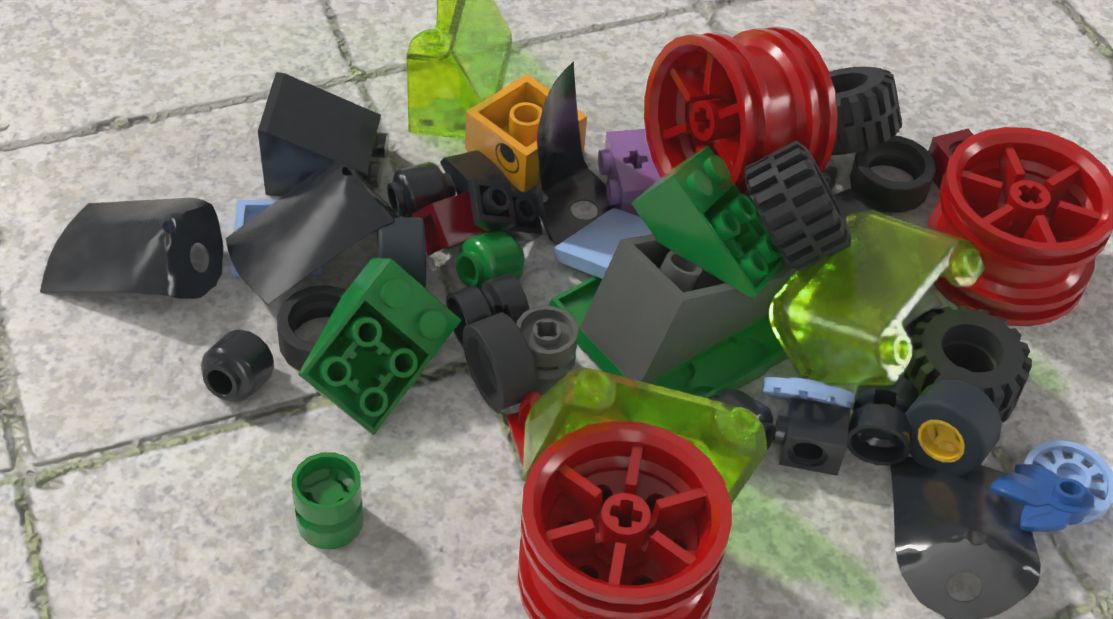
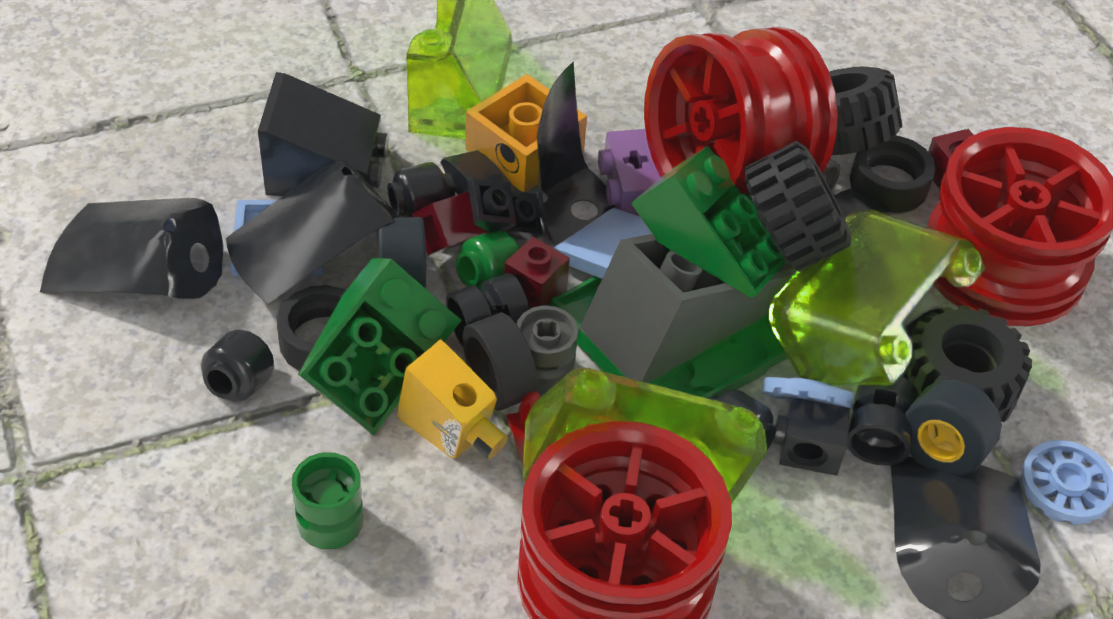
(449, 404): none -> yellow torso
(539, 271): none -> dark red brick
(1047, 499): blue plate -> none

